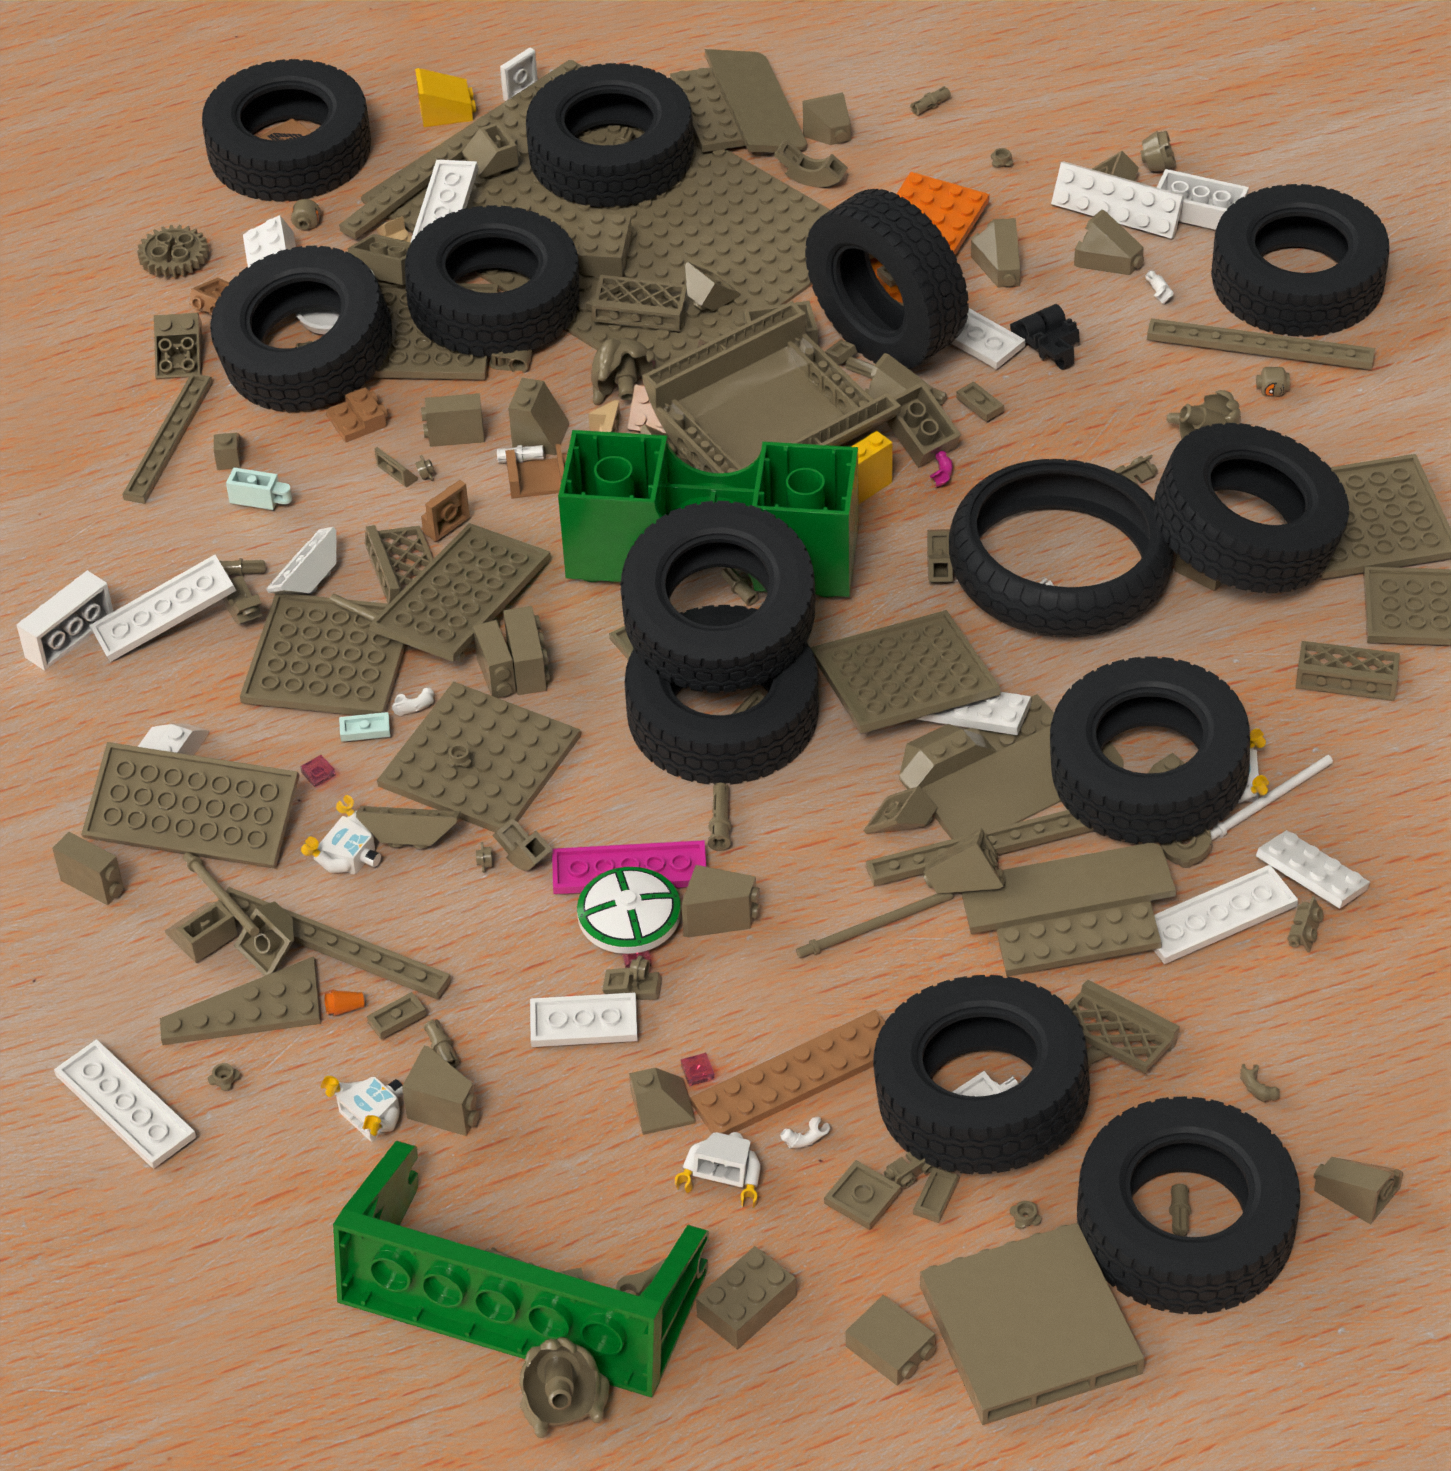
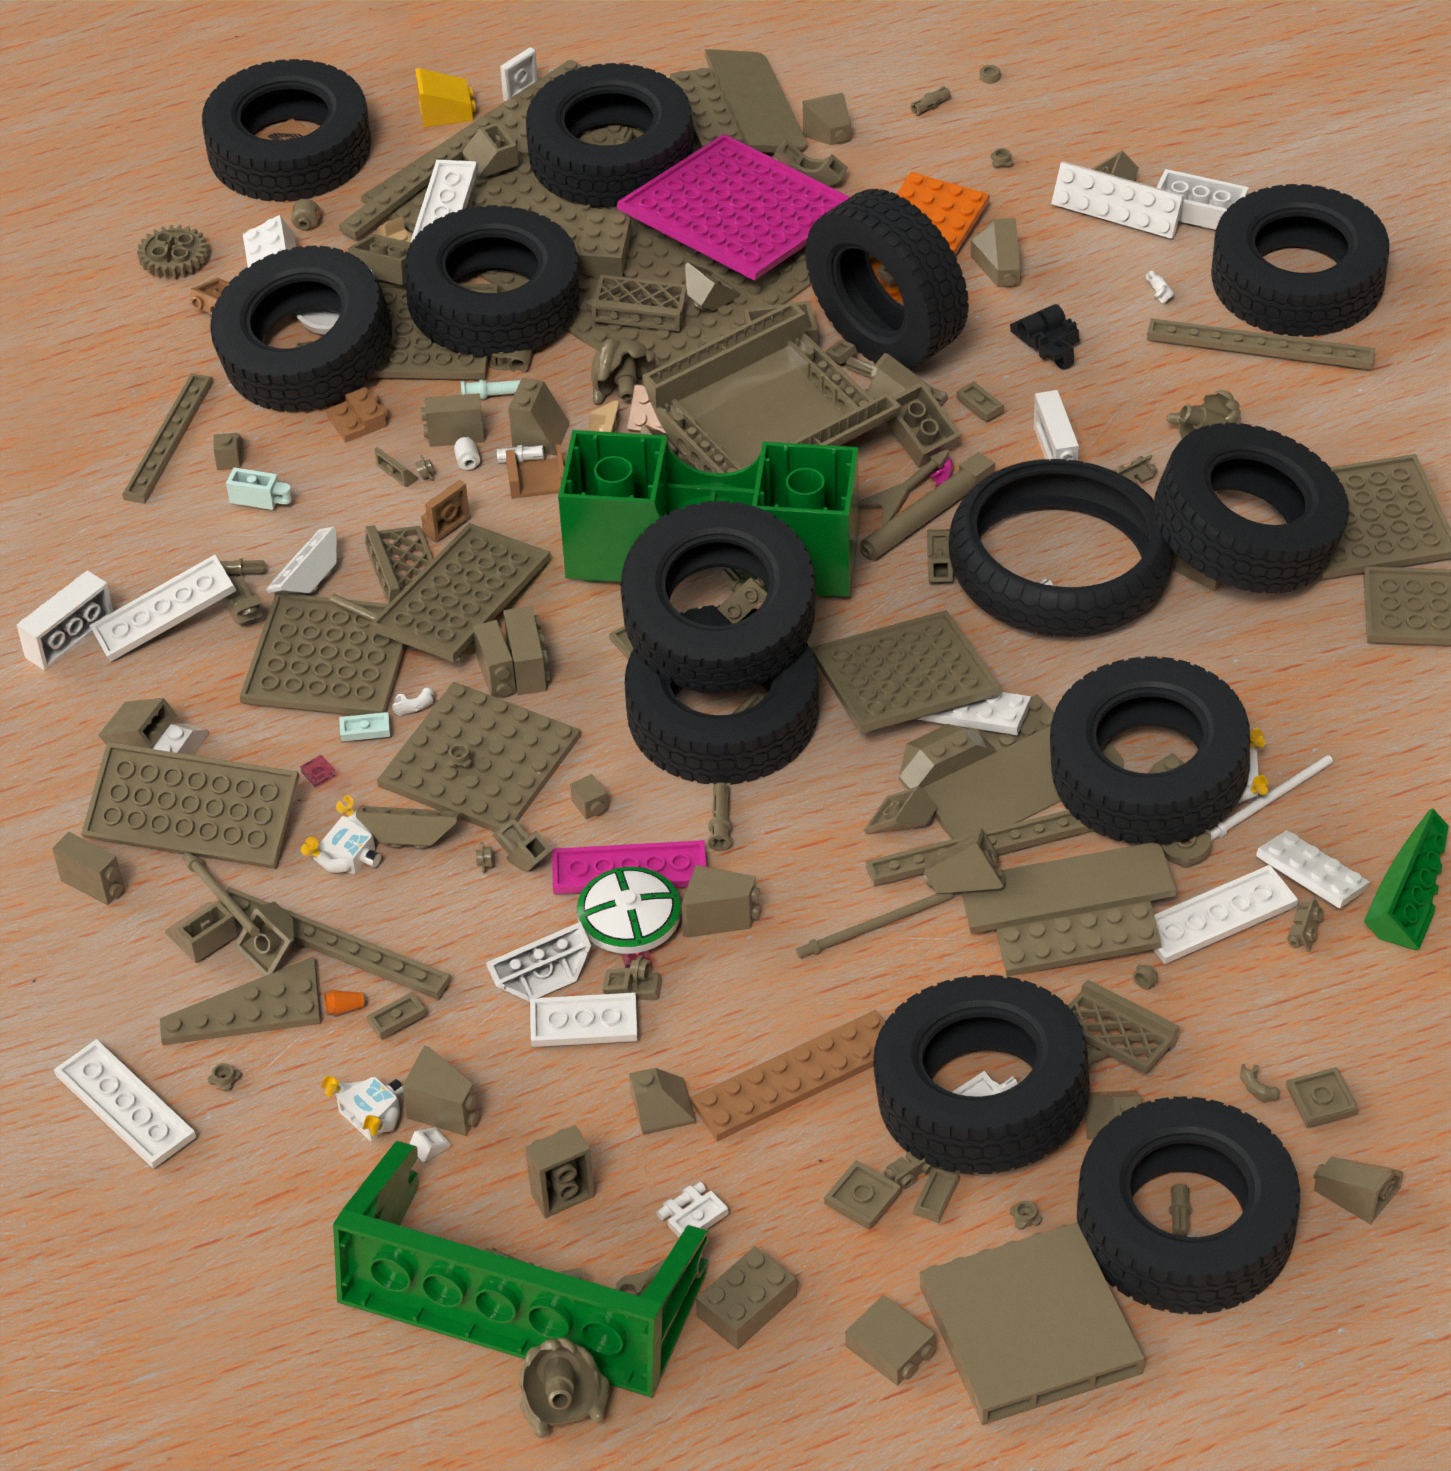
(139, 723): none -> dark tan brick
(177, 345): dark tan slope -> none
(429, 1143): none -> white slope
(440, 1042): dark tan pin -> none
(466, 453): none -> white brick
(490, 388): none -> light aqua pin
(542, 964): none -> white wedge
(560, 1171): none -> dark tan brick
(589, 796): none -> dark tan brick
(697, 1069): clear pink plate -> none
(701, 1213): none -> white plate
(723, 1160): white torso -> none
(734, 205): none -> dark pink plate
(743, 600): none -> dark tan hinge
(797, 1140): white piece -> none
(873, 465): yellow slope -> none
(892, 498): none -> dark tan piece
(927, 507): none -> dark tan brick
(988, 340): white plate -> none
(990, 74): none -> dark tan tile
(1053, 427): none -> white piece
(1105, 1106): none -> dark tan slope
(1108, 247): dark tan slope -> none
(1145, 976): none -> dark tan plate
(1158, 152): dark tan cone -> none
(1273, 381): dark tan head -> none
(1322, 1097): none -> dark tan plate
(1340, 679): dark tan fence -> none
(1406, 894): none -> green wedge

